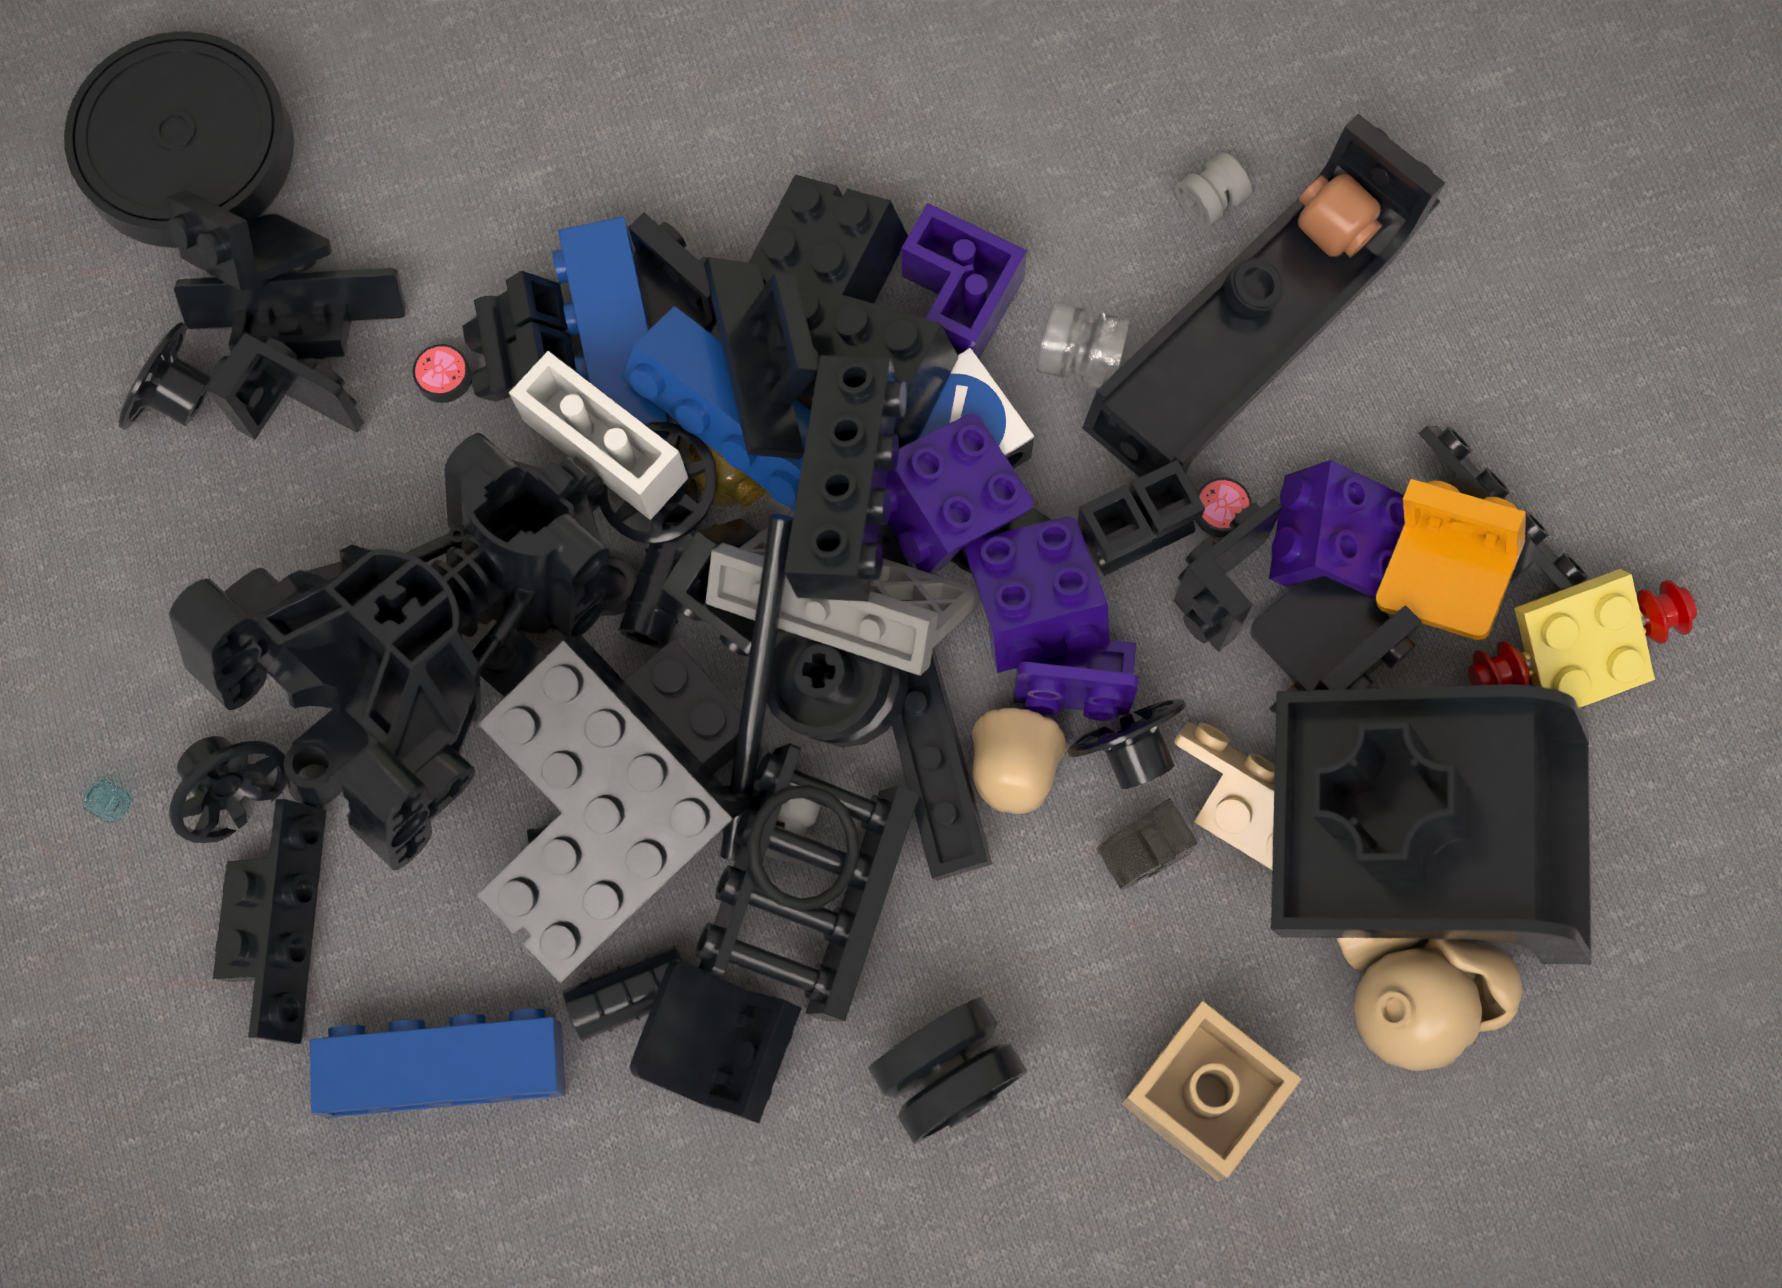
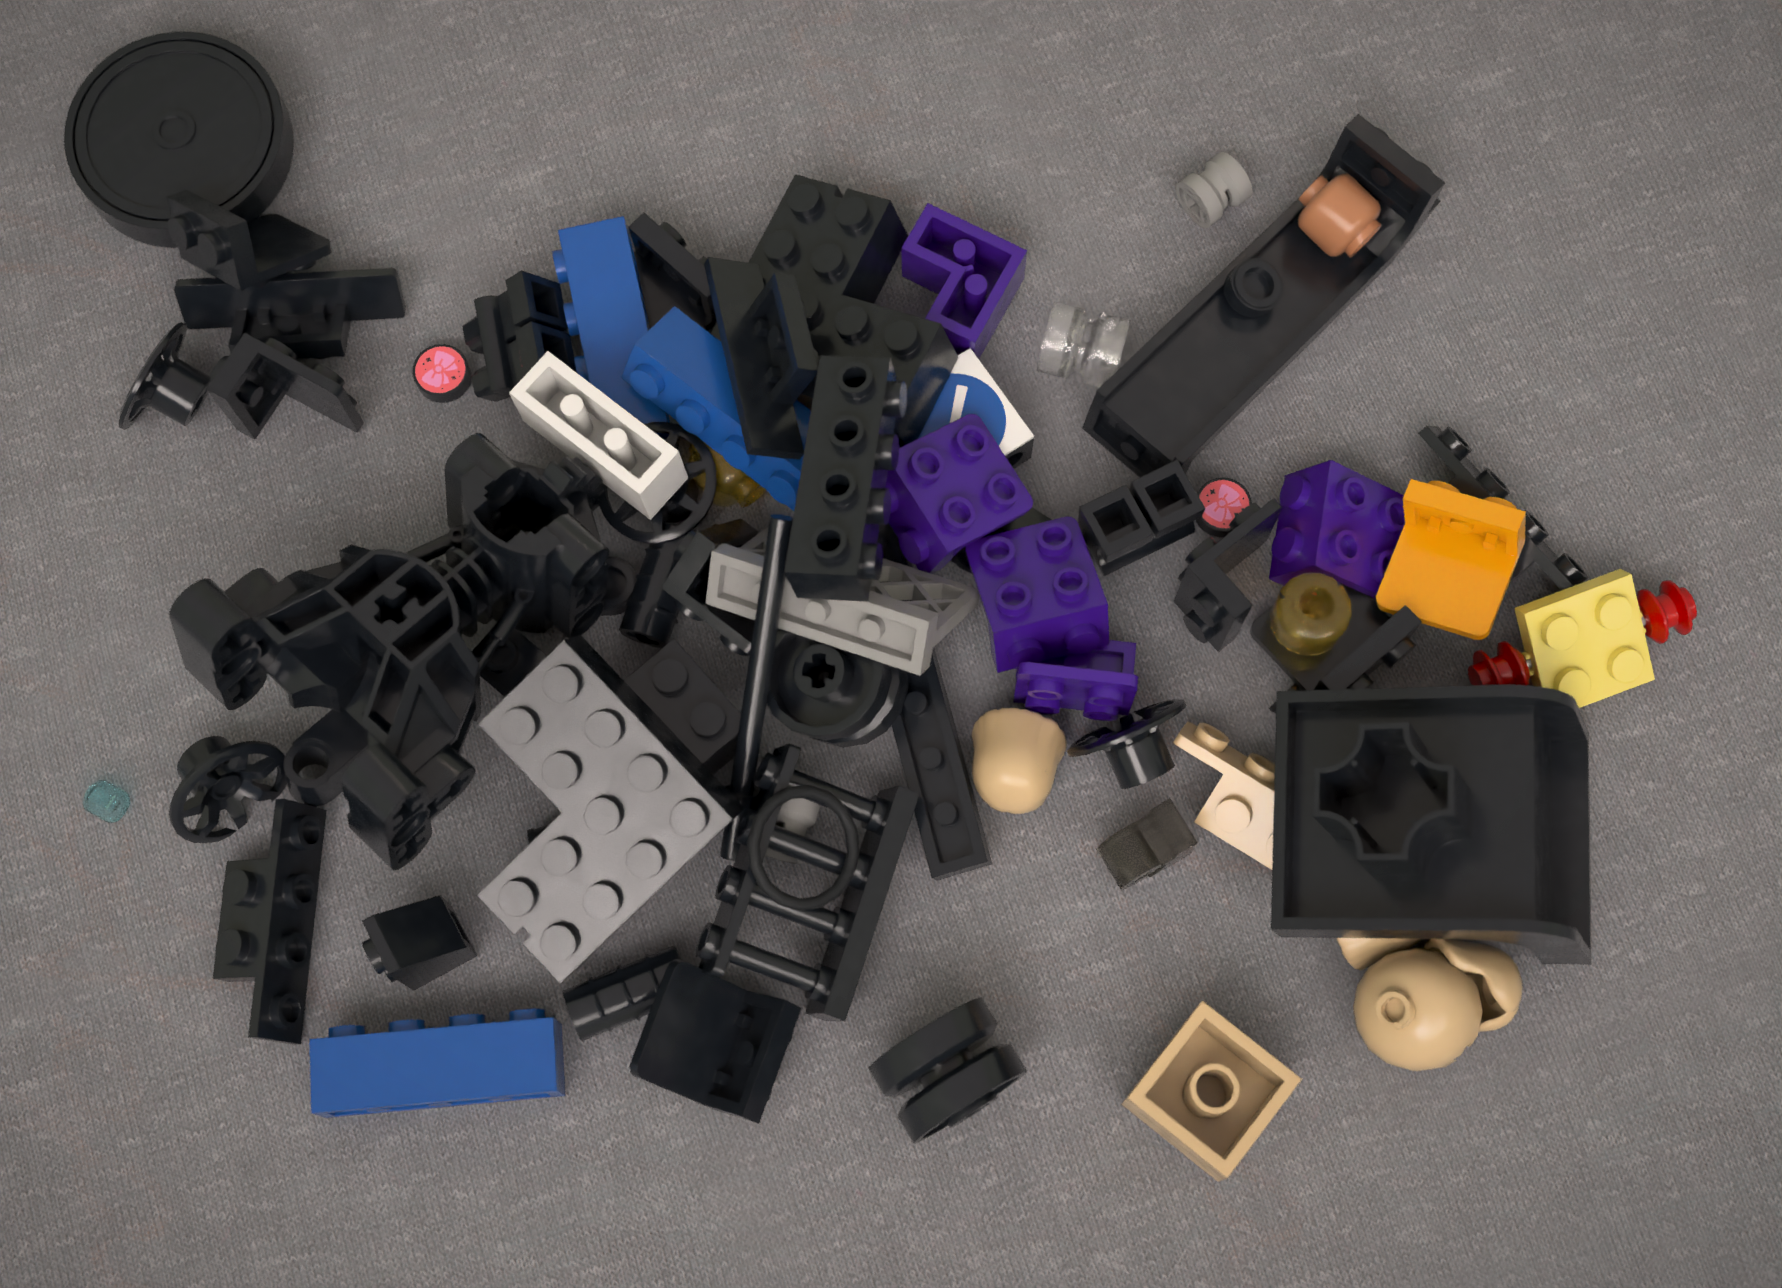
(417, 942): none -> black slope
(1326, 611): none -> clear yellow head

